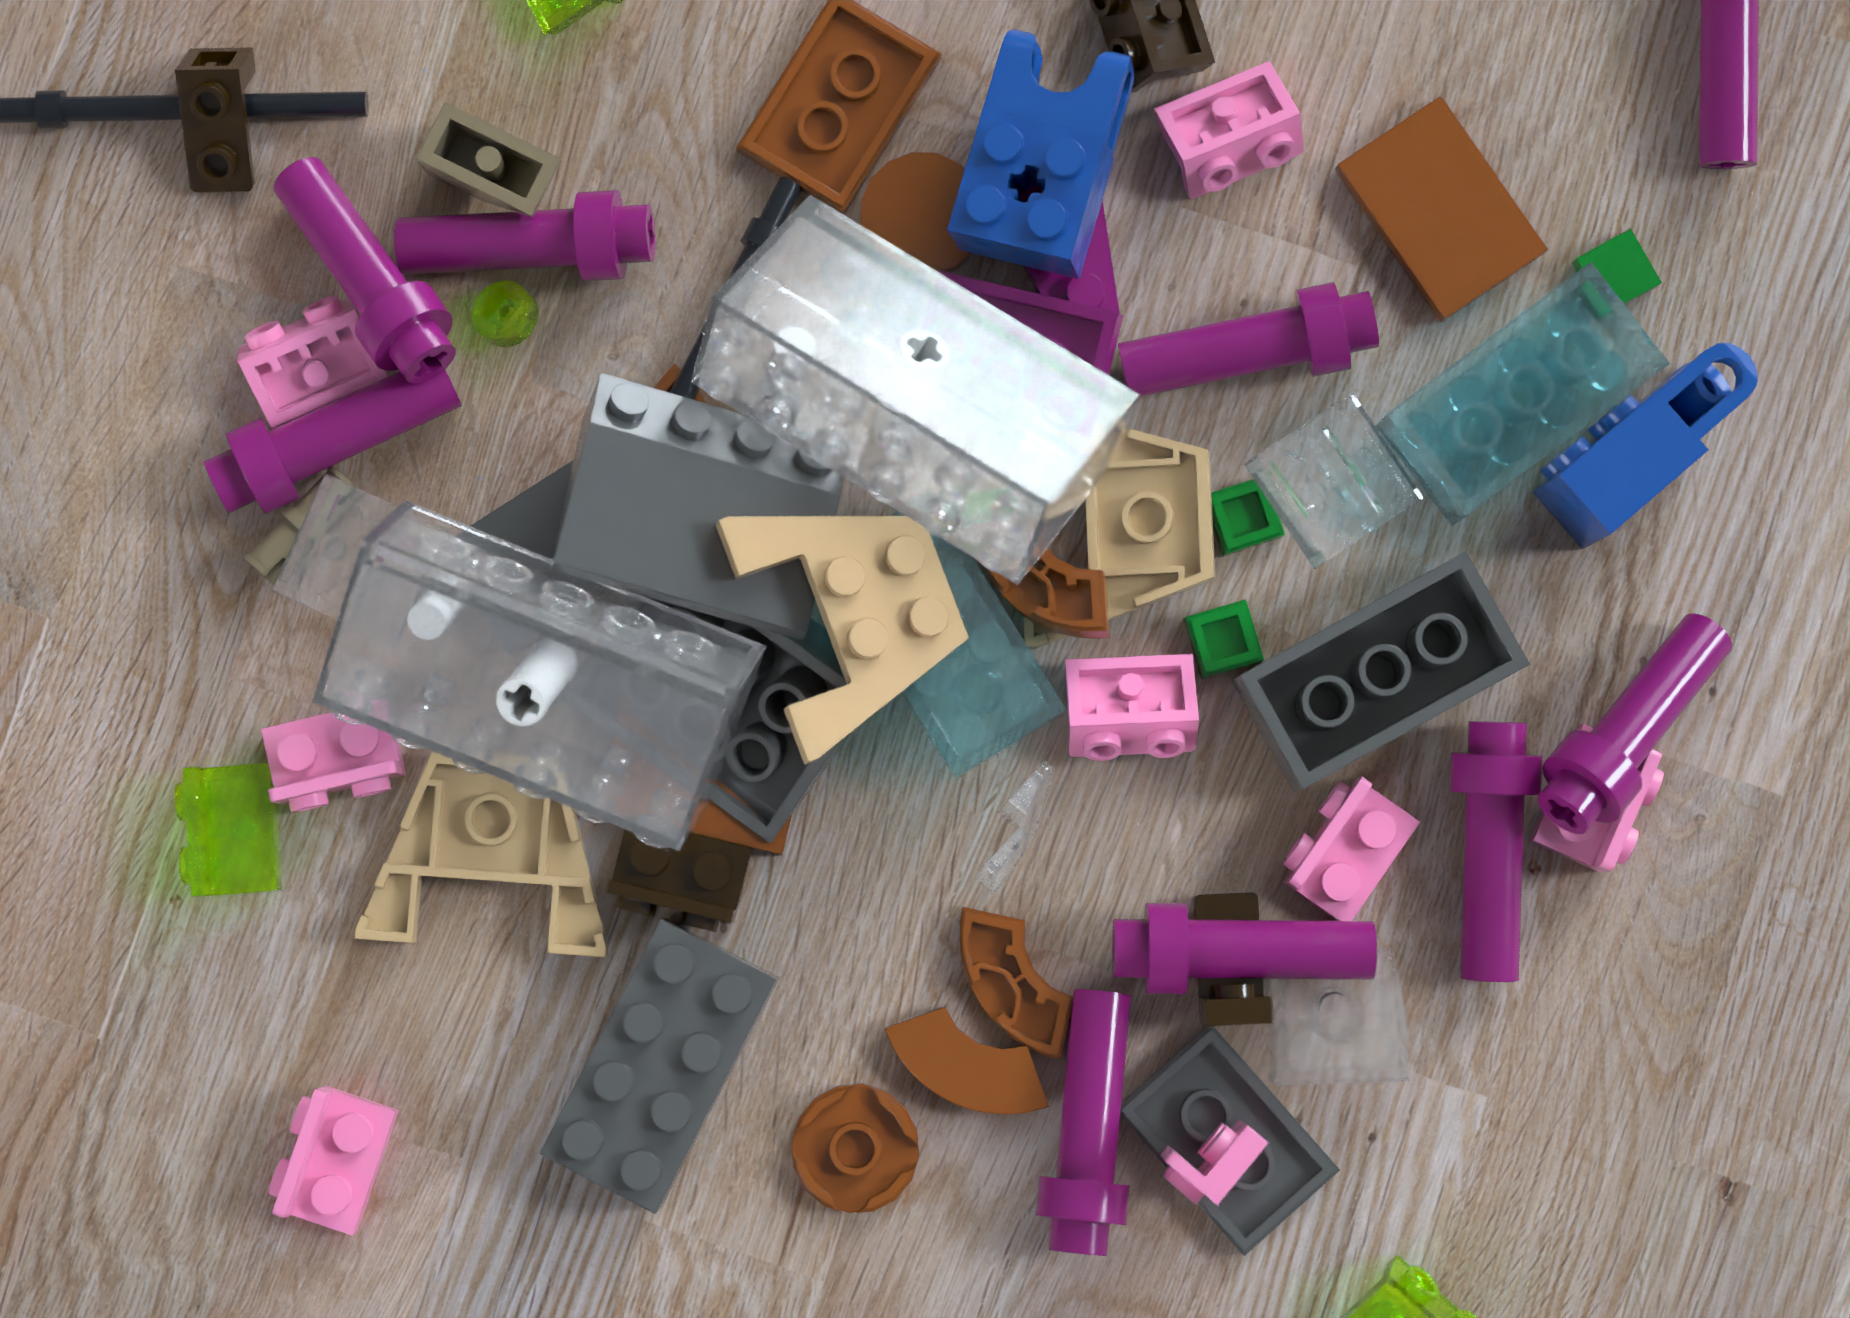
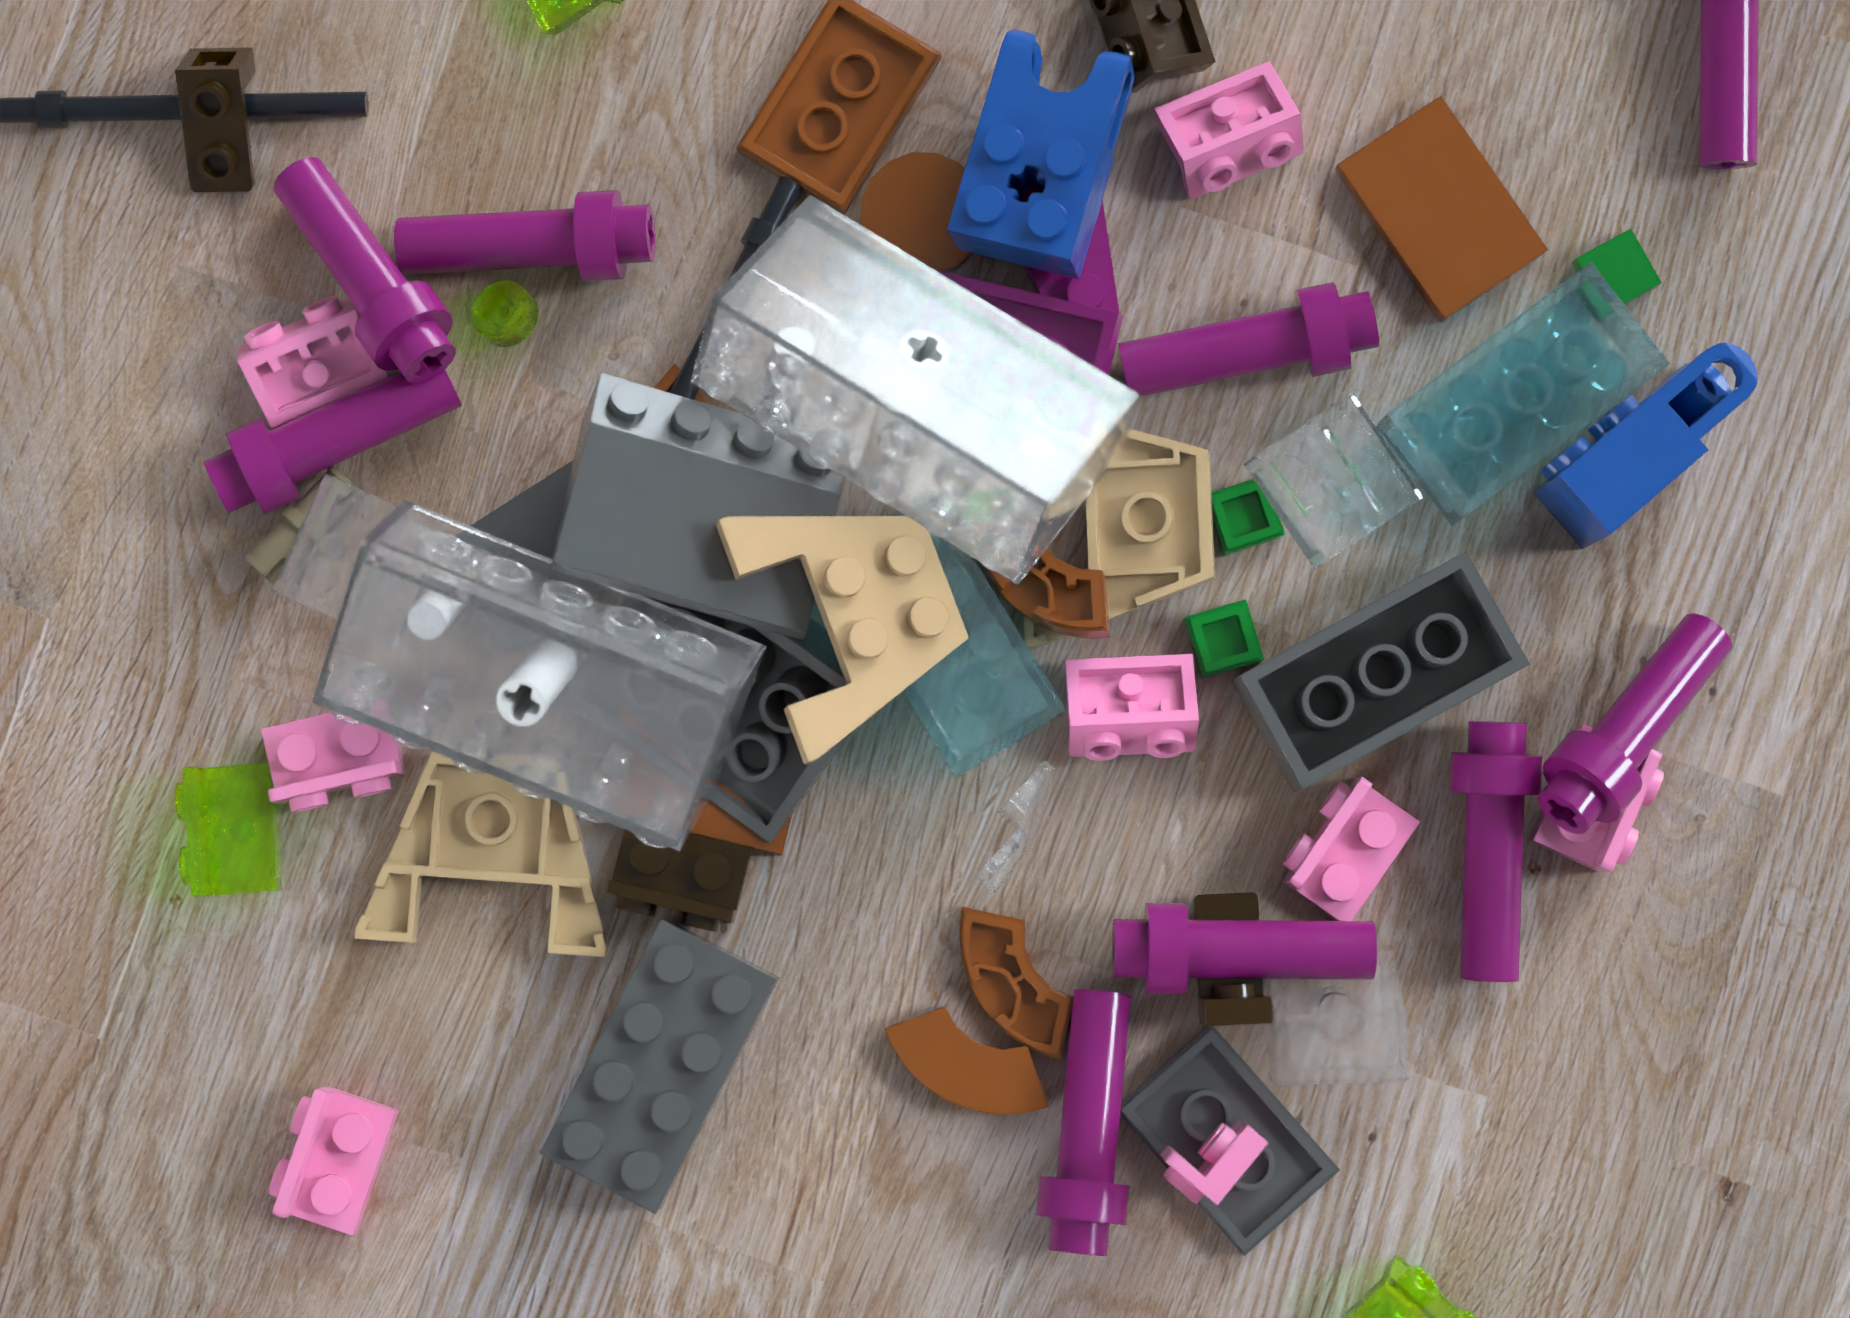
(487, 161): dark tan slope -> none
(855, 1148): dark orange tile -> none

